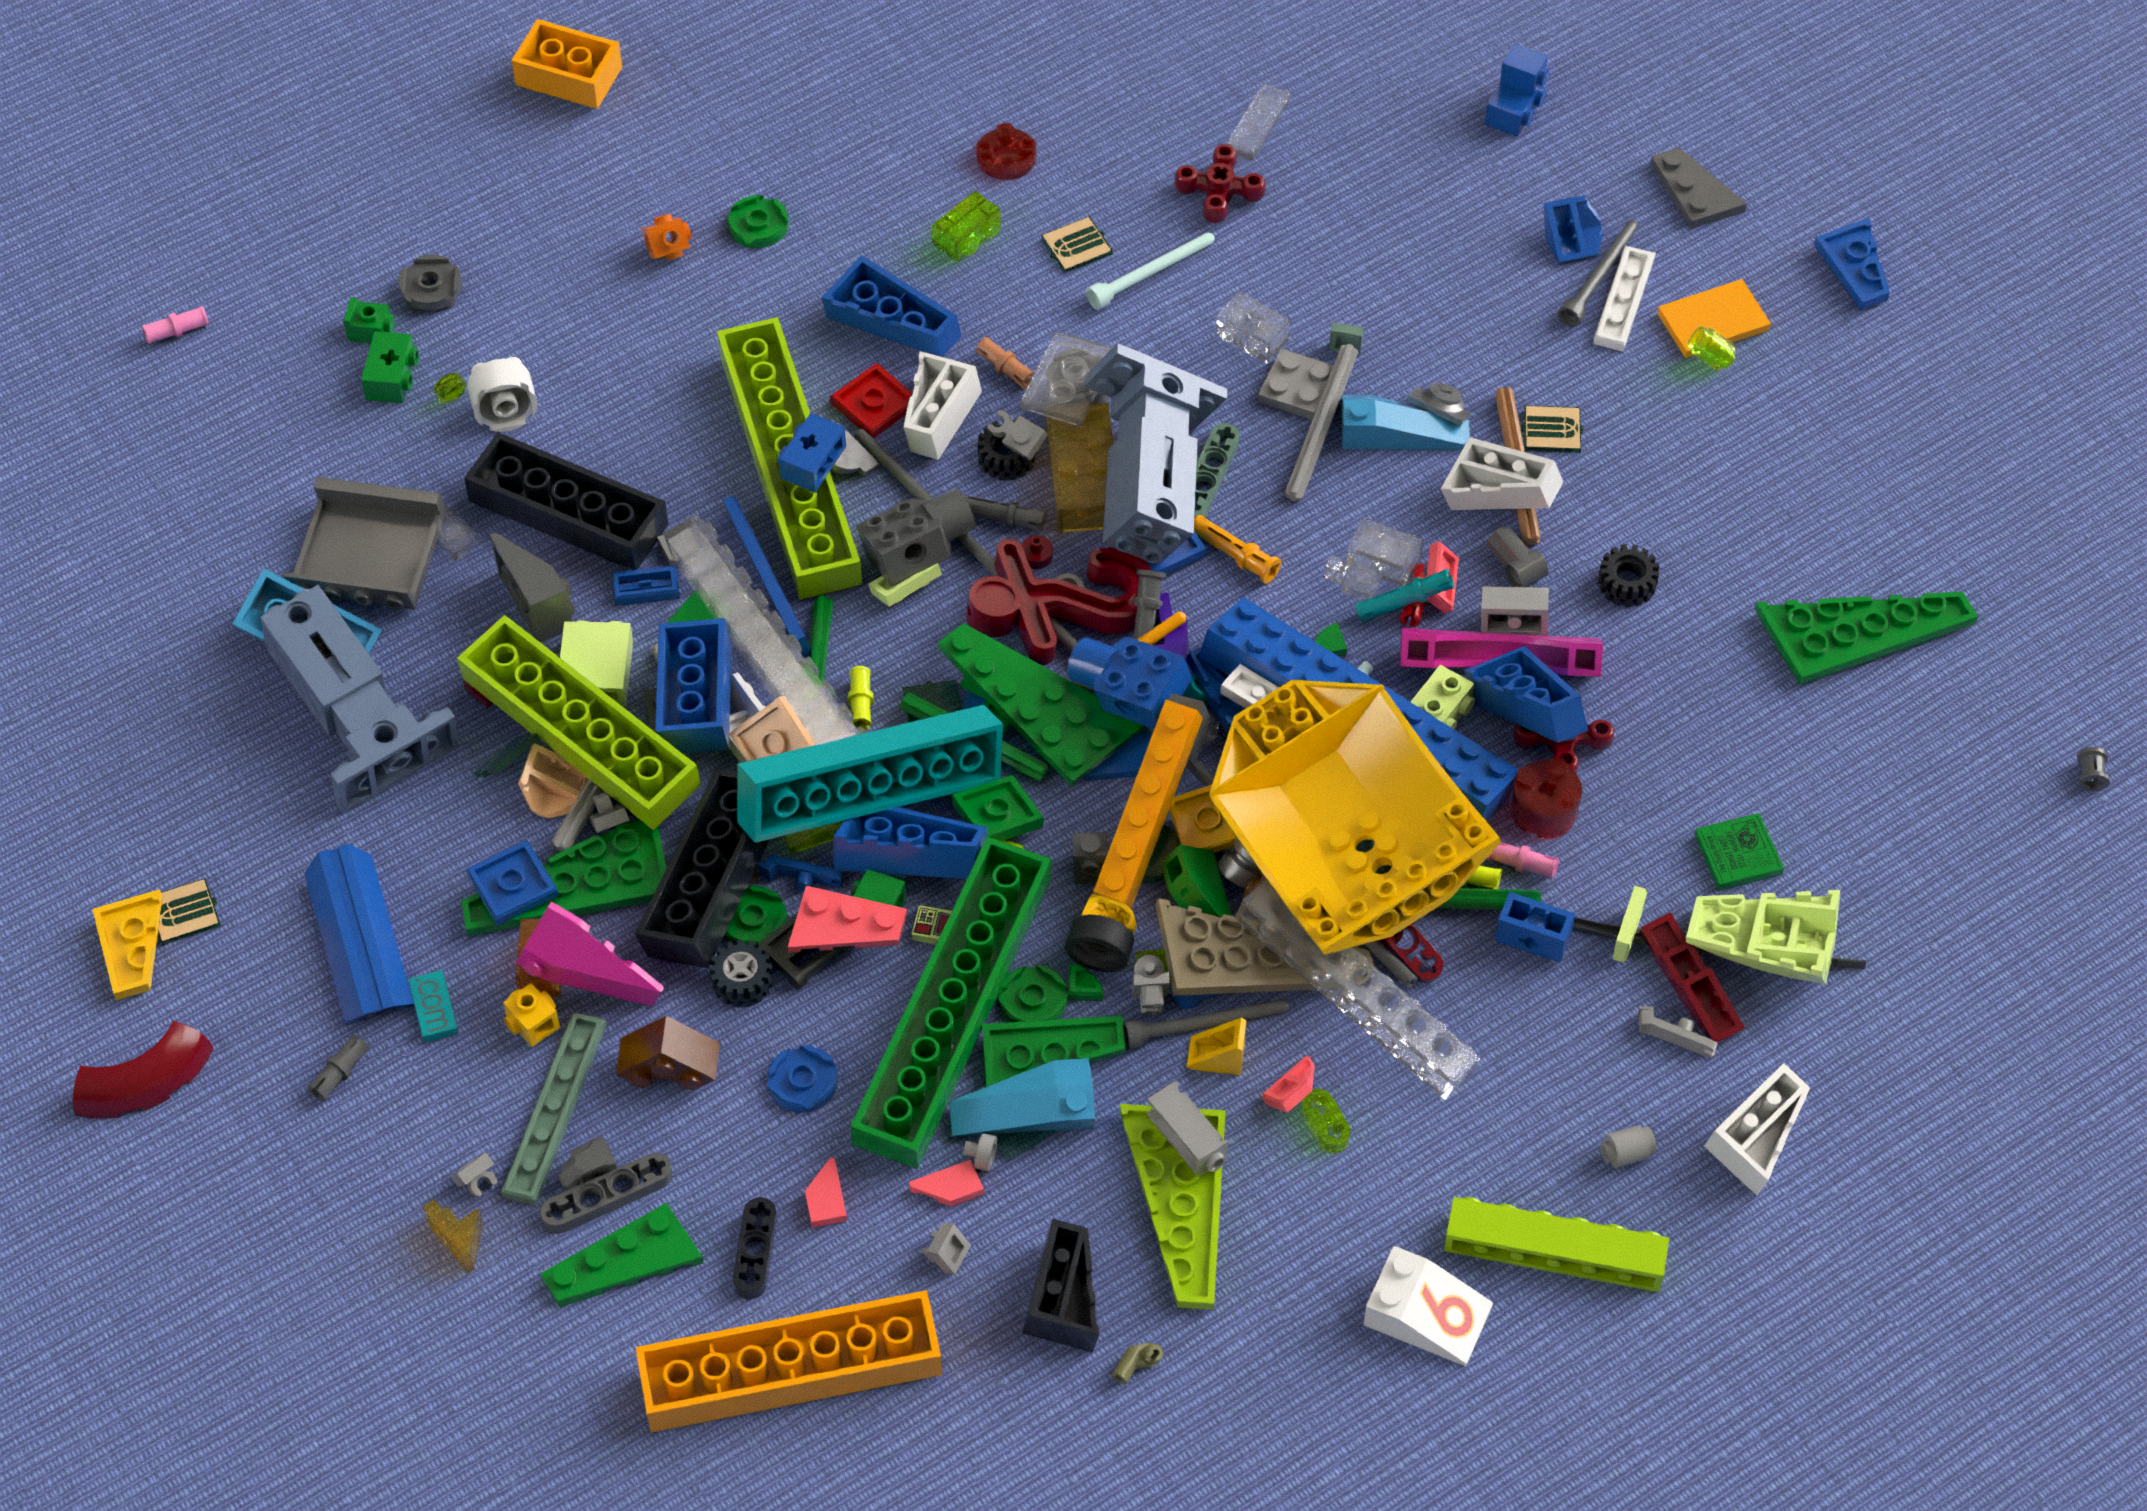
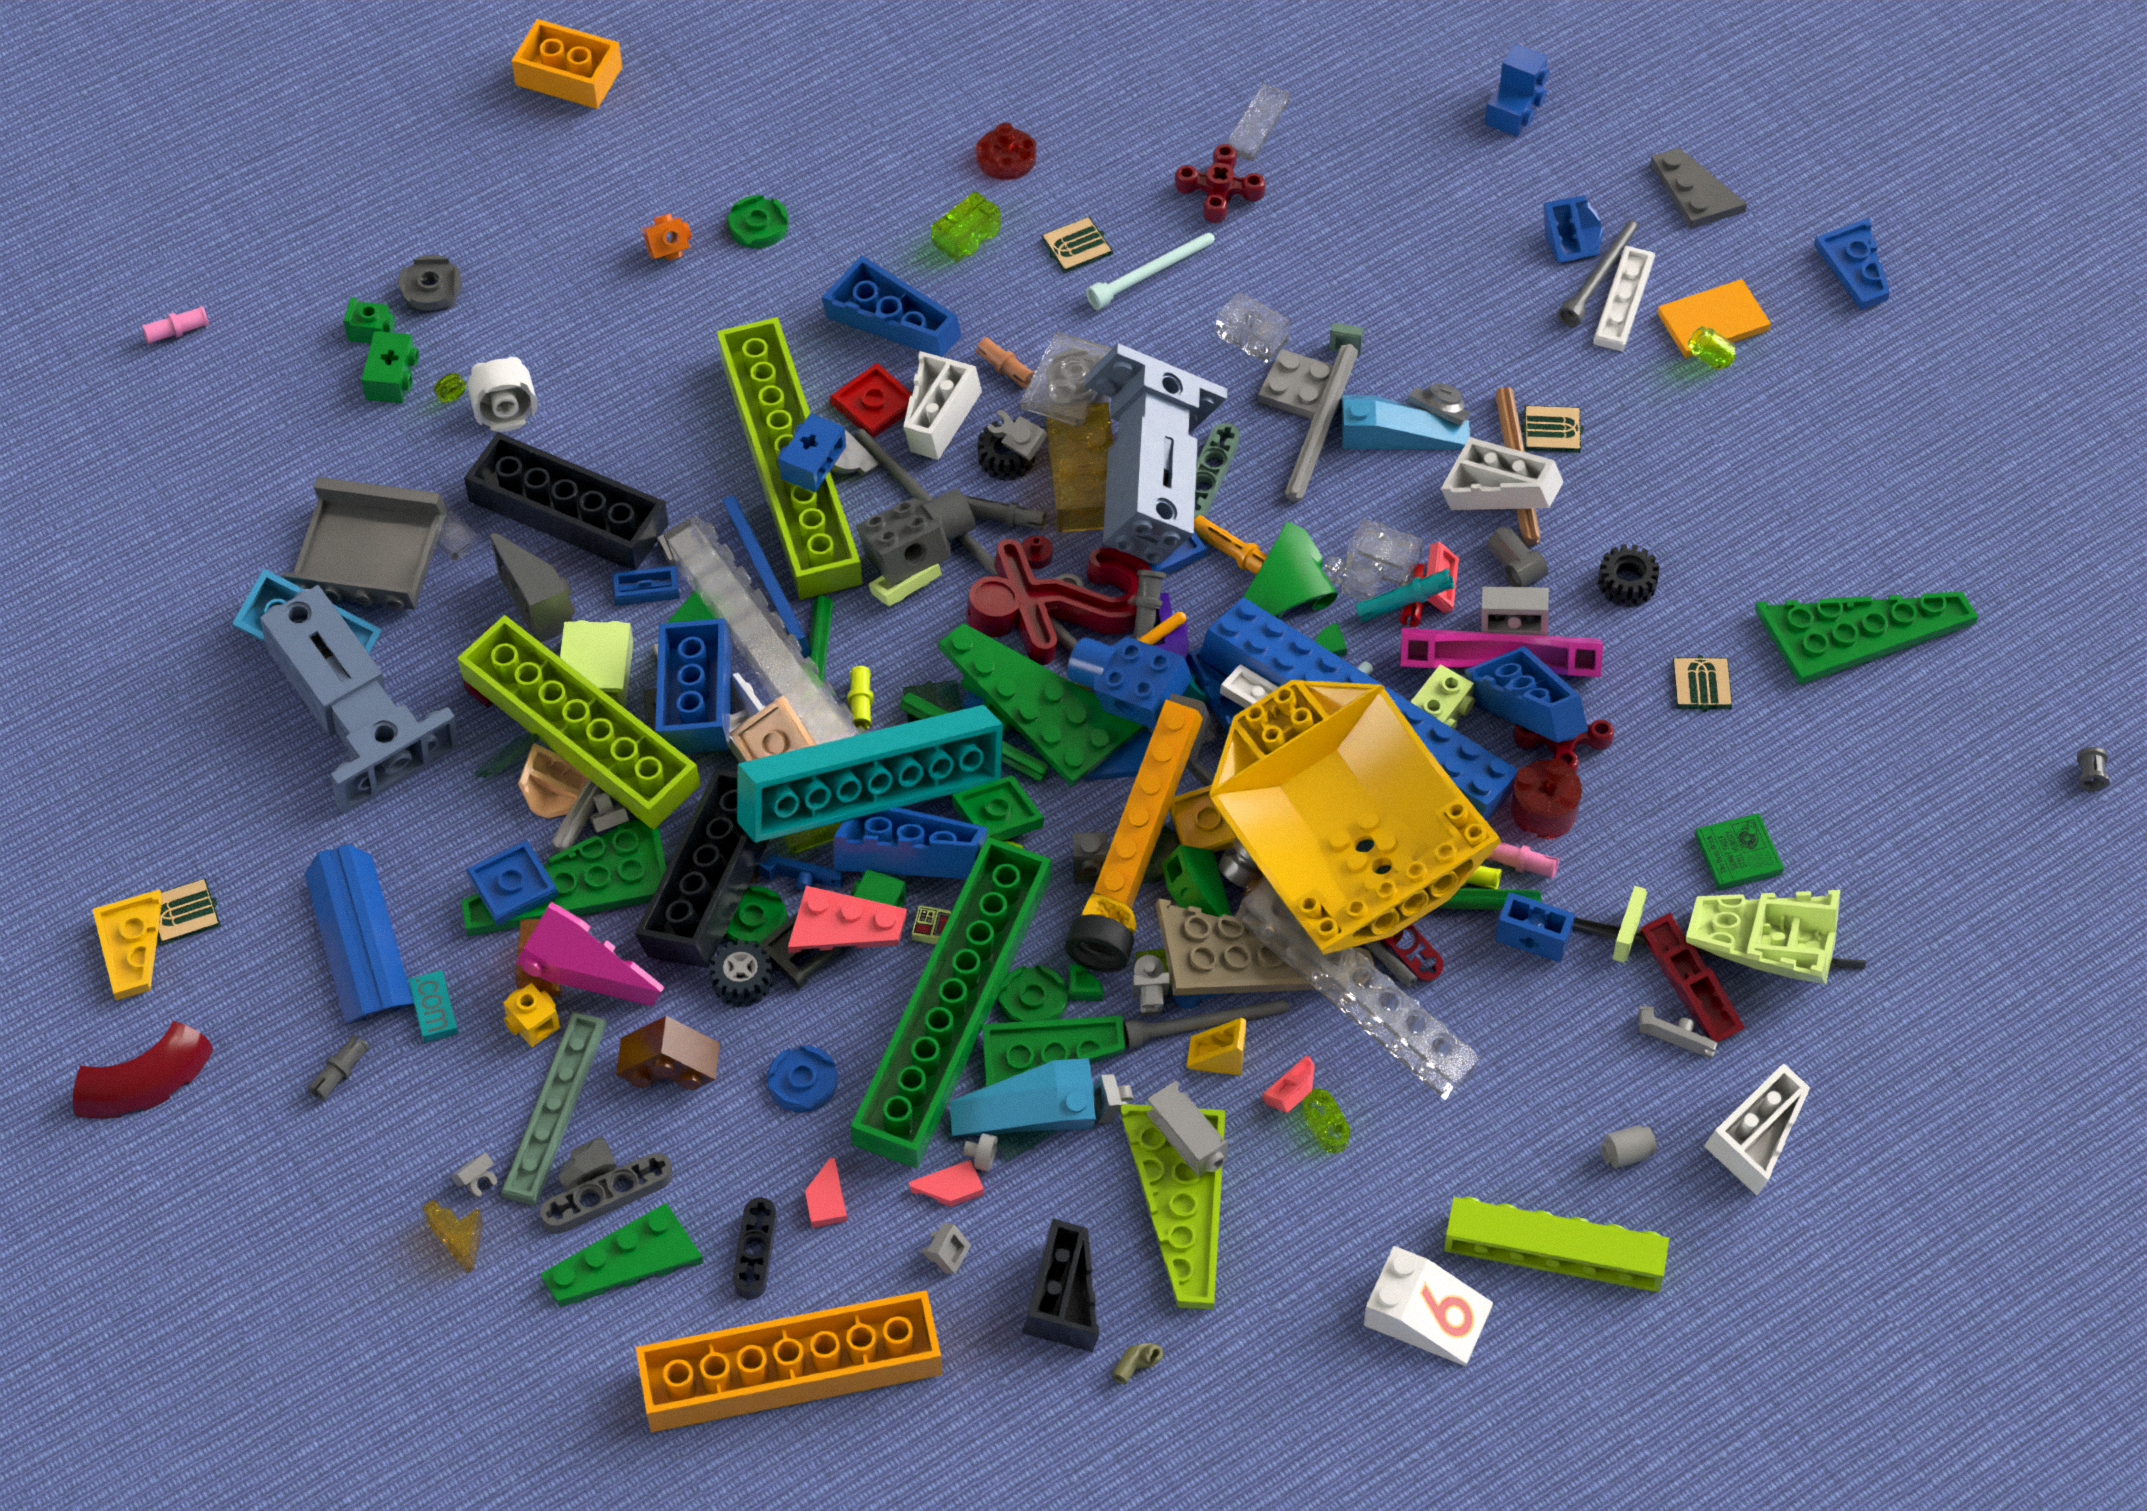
(1109, 1098): none -> light grey tile
(1291, 575): none -> green panel
(1702, 683): none -> piece

